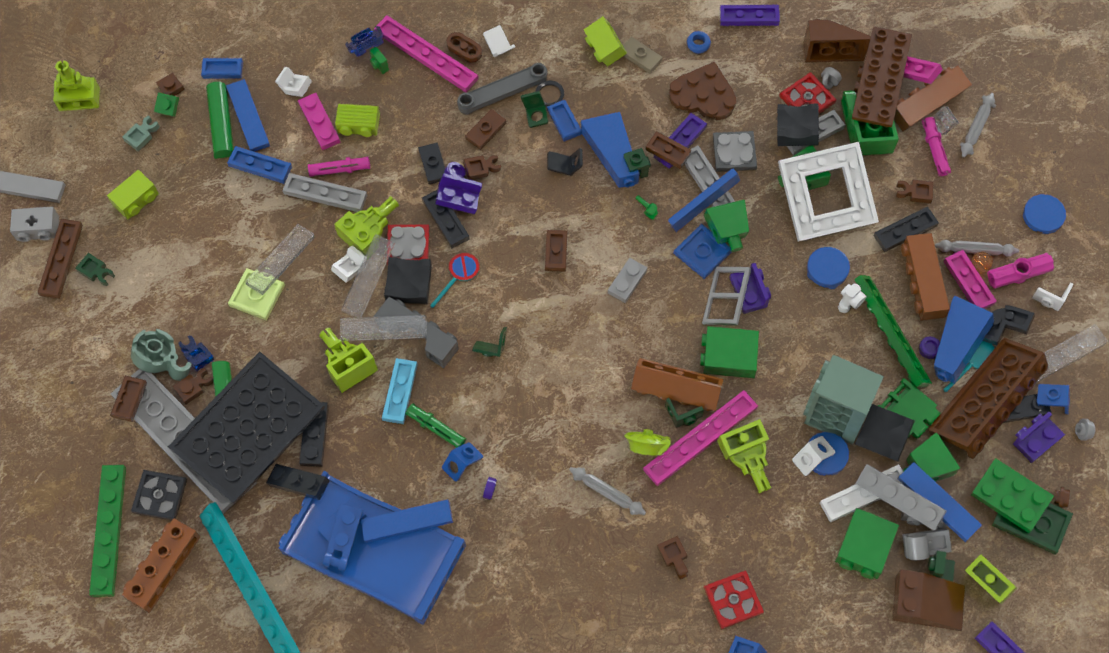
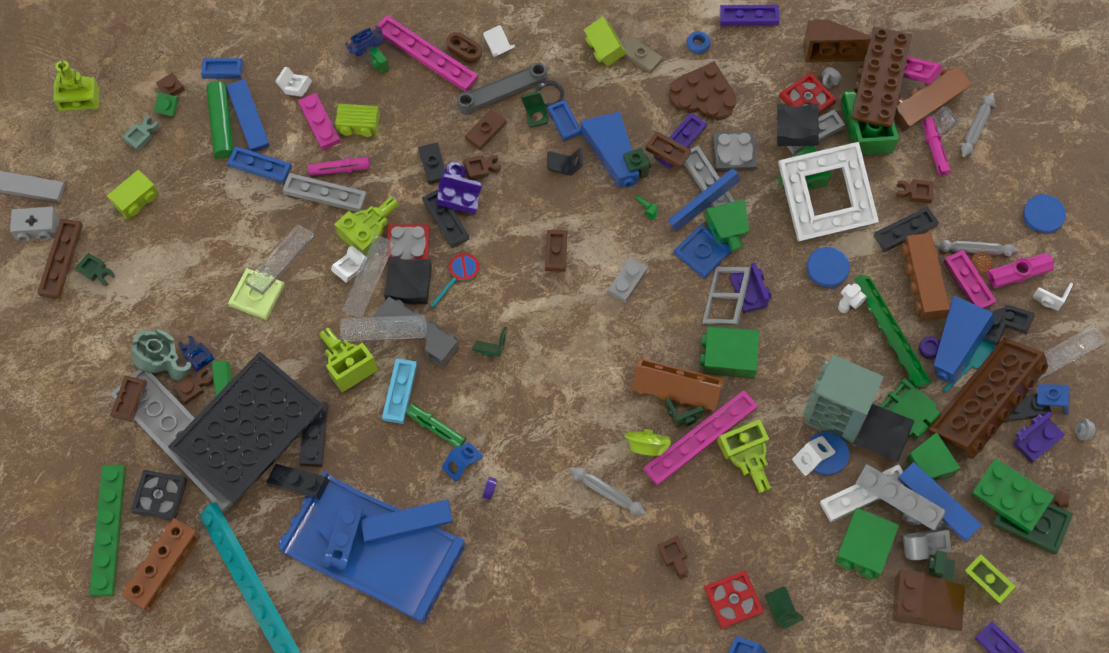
(782, 608): none -> dark green bracket

